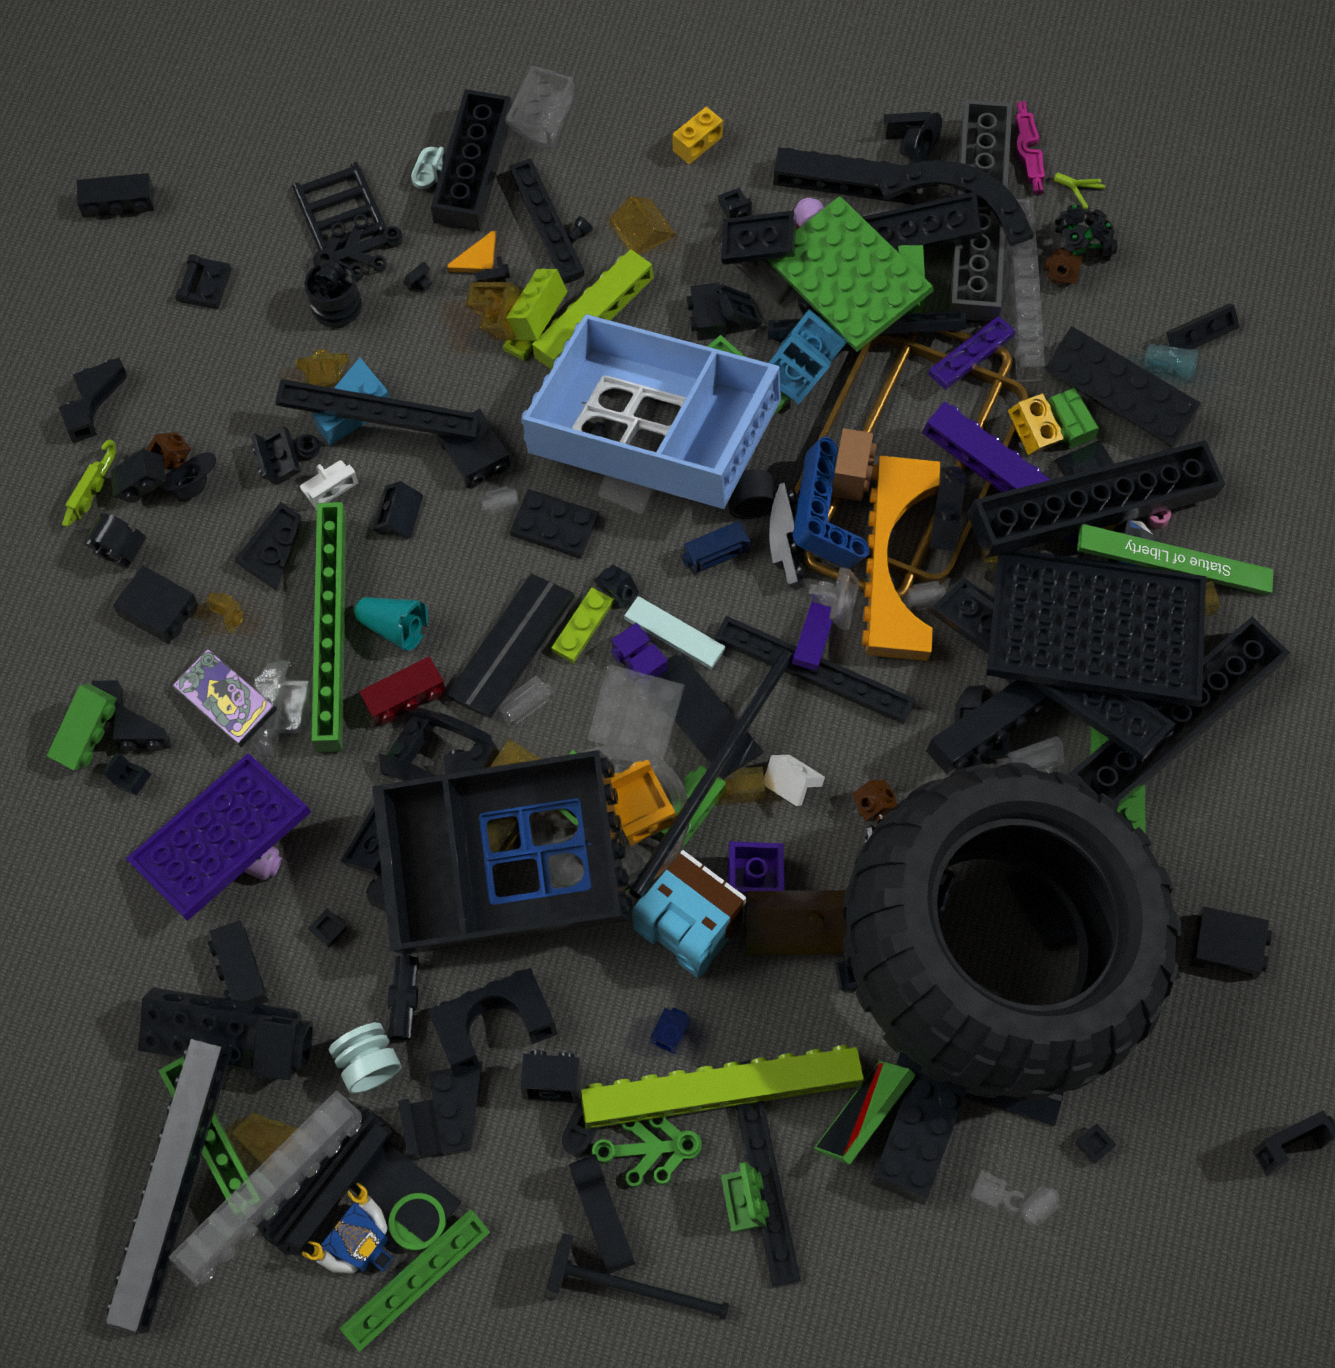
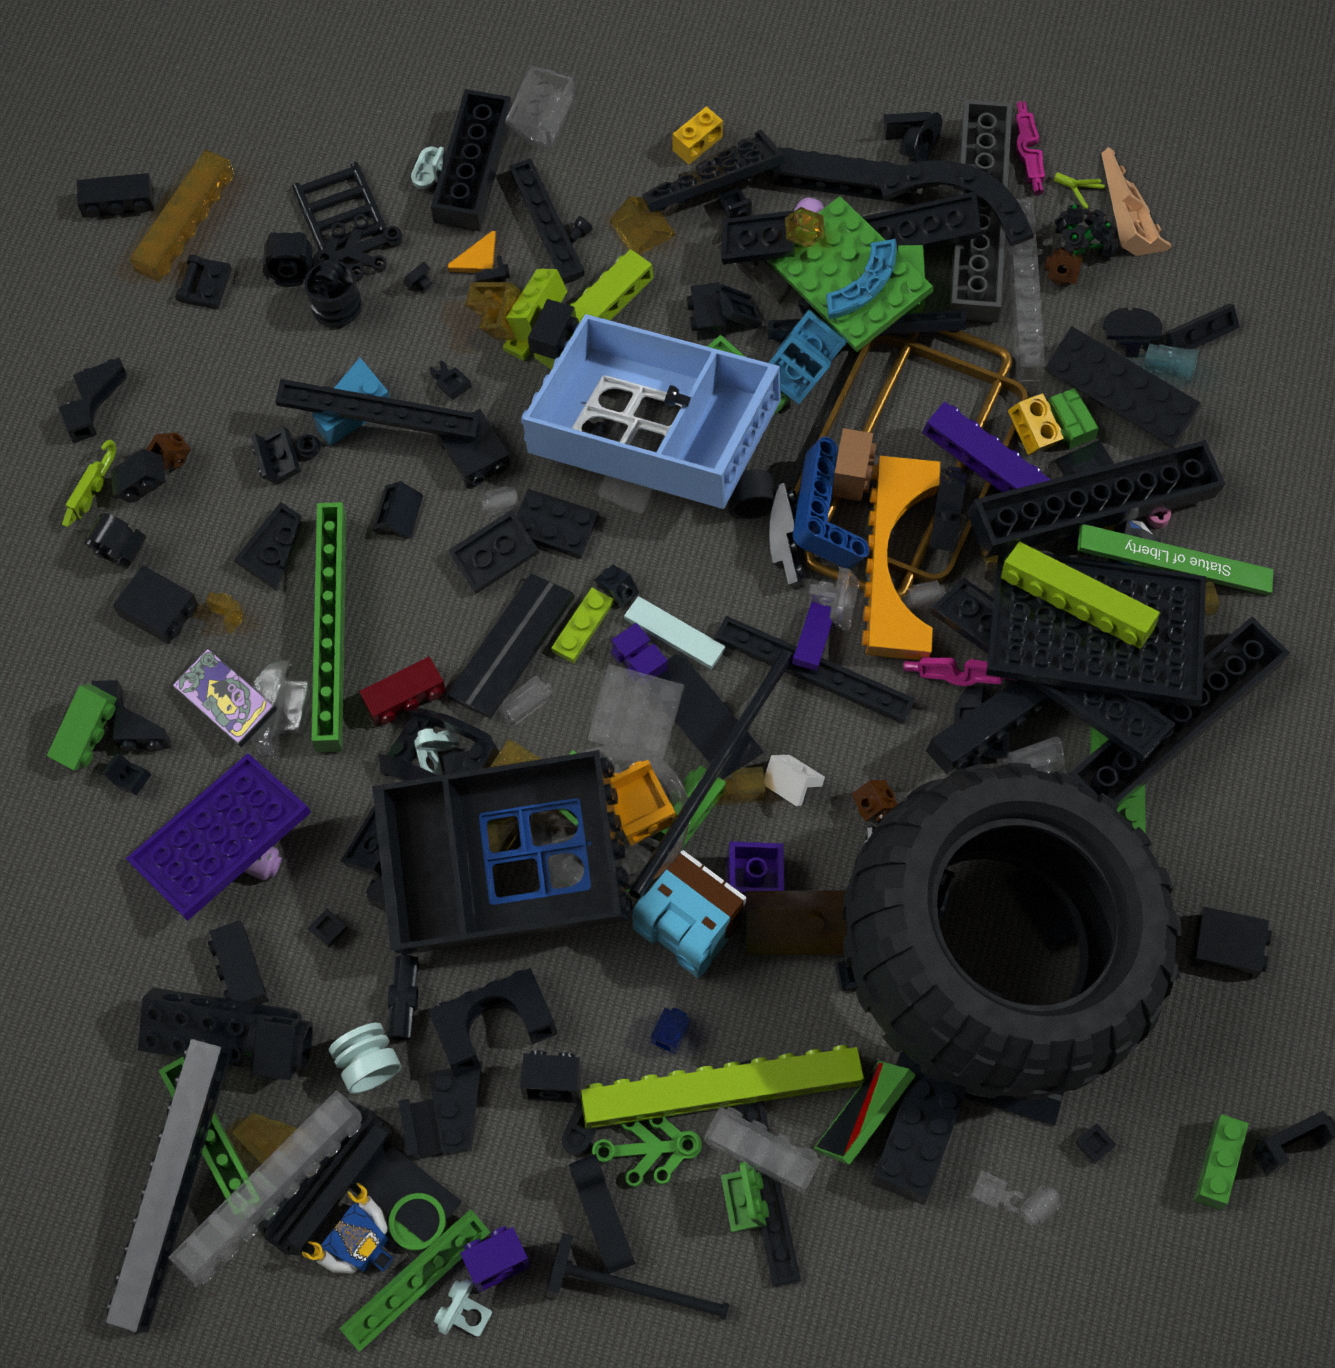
(182, 216): none -> clear yellow brick
(190, 477): black piece -> none
(287, 258): none -> black brick
(322, 367): clear yellow brick -> none
(329, 483): white panel -> none
(393, 619): teal cone -> none
(431, 743): none -> light aqua bracket
(450, 382): none -> black plate
(452, 1315): none -> light aqua bracket
(493, 551): none -> black plate
(495, 1258): none -> dark purple brick
(552, 329): none -> black brick
(673, 397): none -> black piece
(715, 547): dark blue window -> none
(718, 171): none -> black wing
(762, 1150): none -> clear brick
(804, 227): none -> clear yellow brick
(868, 285): none -> dark azure tile
(947, 670): none -> dark pink piece
(971, 353): dark purple tile -> none
(1080, 595): none -> lime brick
(1131, 213): none -> light nougat wedge
(1132, 328): none -> black piece
(1221, 1162): none -> bright green brick

